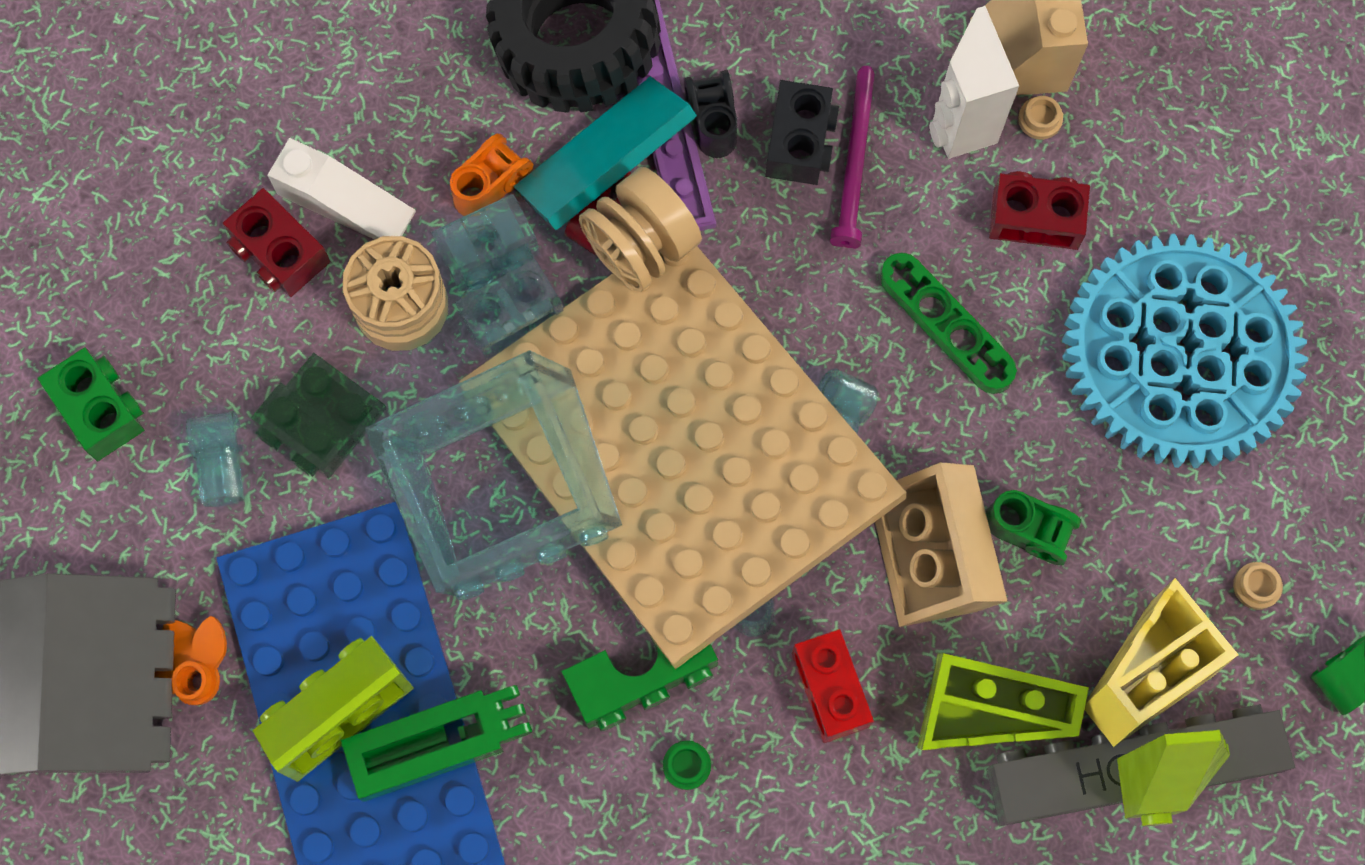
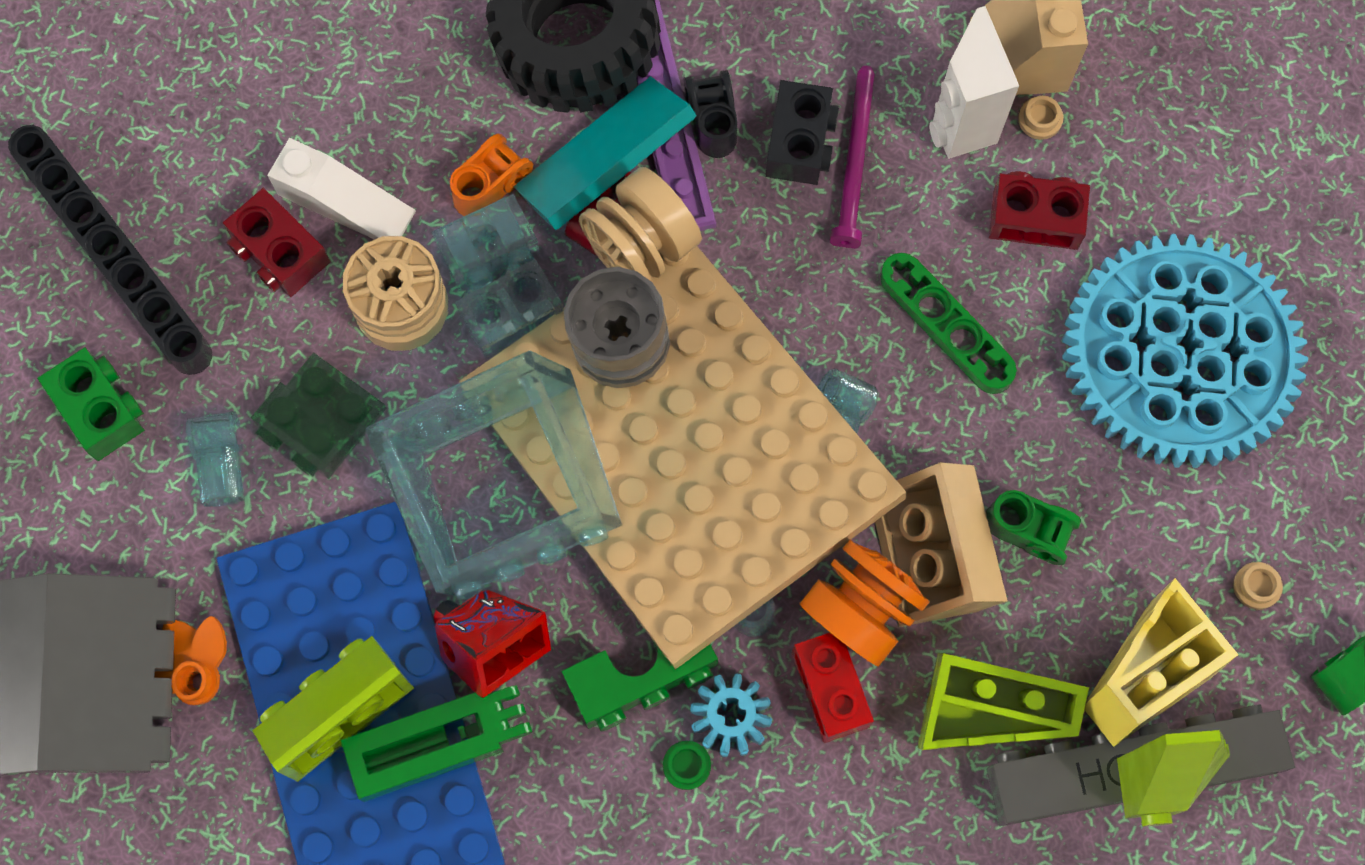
(96, 235): none -> black beam
(490, 639): none -> red torso
(608, 306): none -> flat silver wheel
(716, 722): none -> medium azure gear
(864, 602): none -> orange wheel

